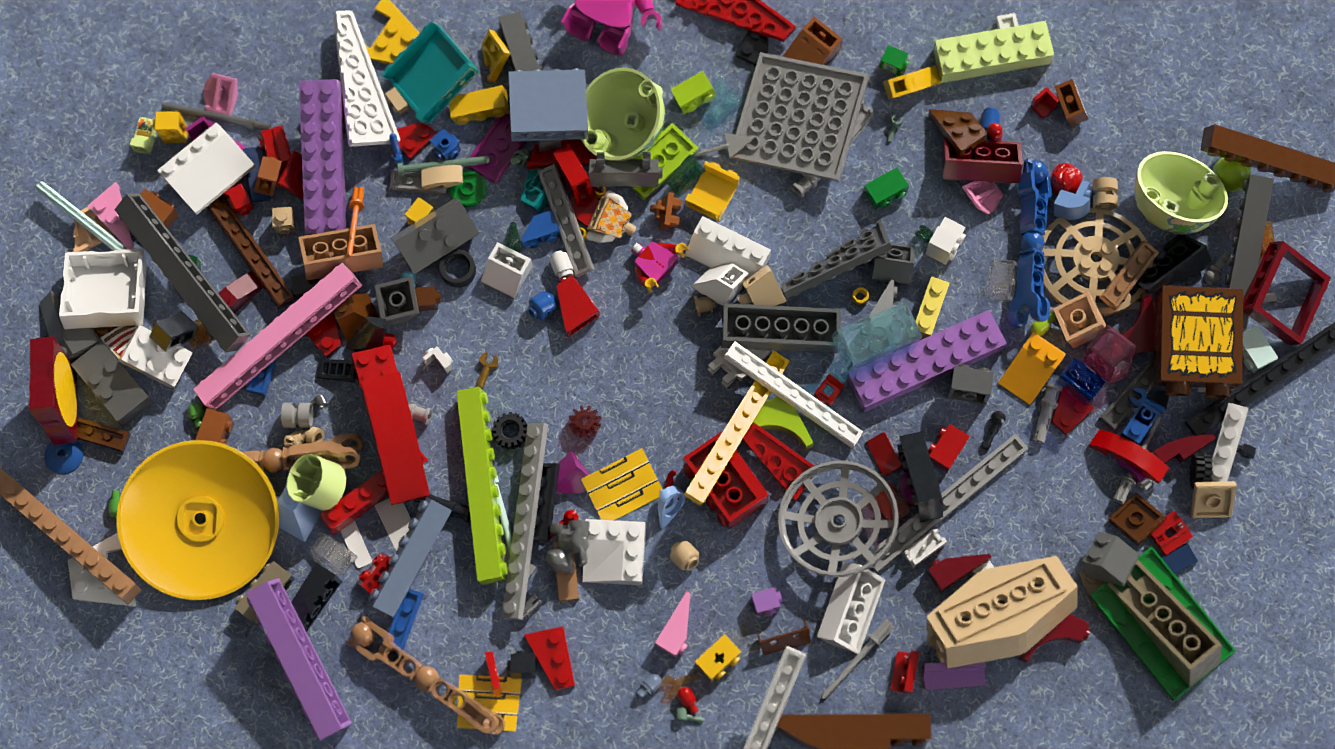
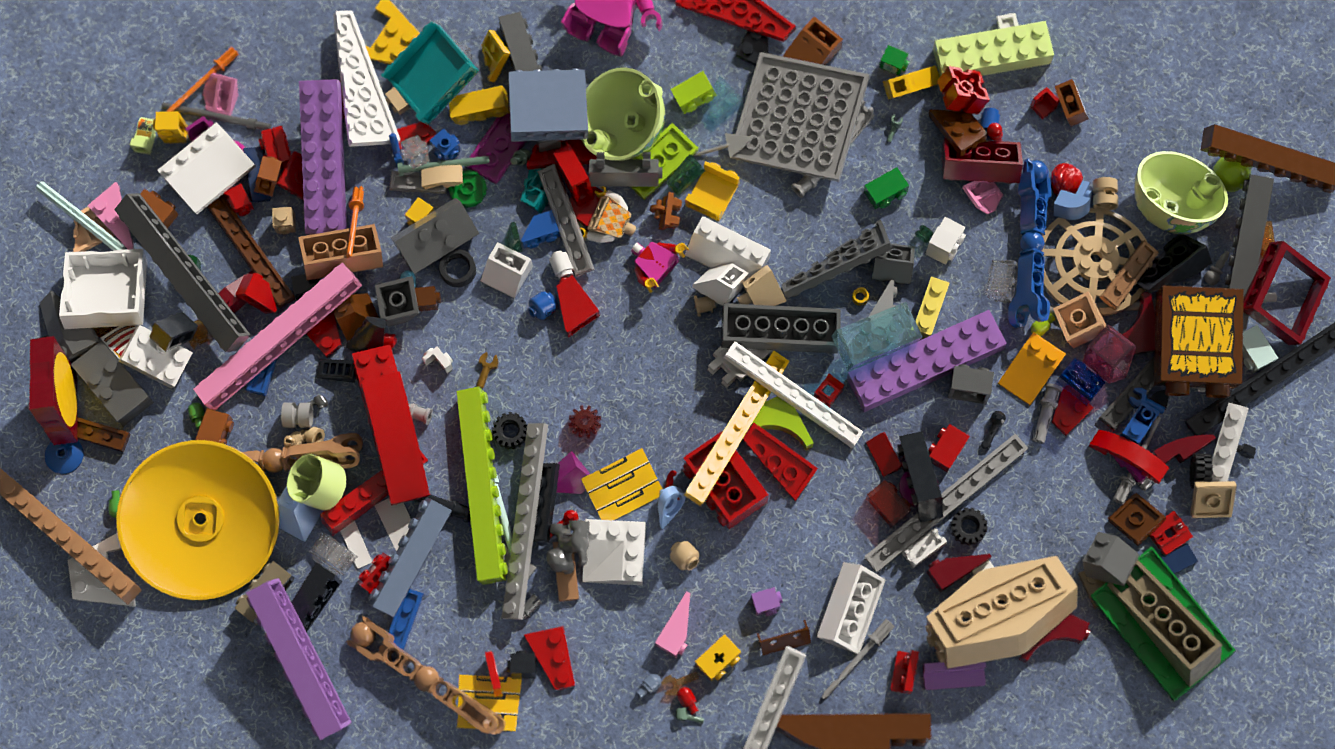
(220, 64): none -> orange piece
(257, 293): none -> red slope
(415, 152): none -> clear brick
(834, 508): light grey dish -> none
(963, 90): none -> red brick
(973, 515): none -> black tyre

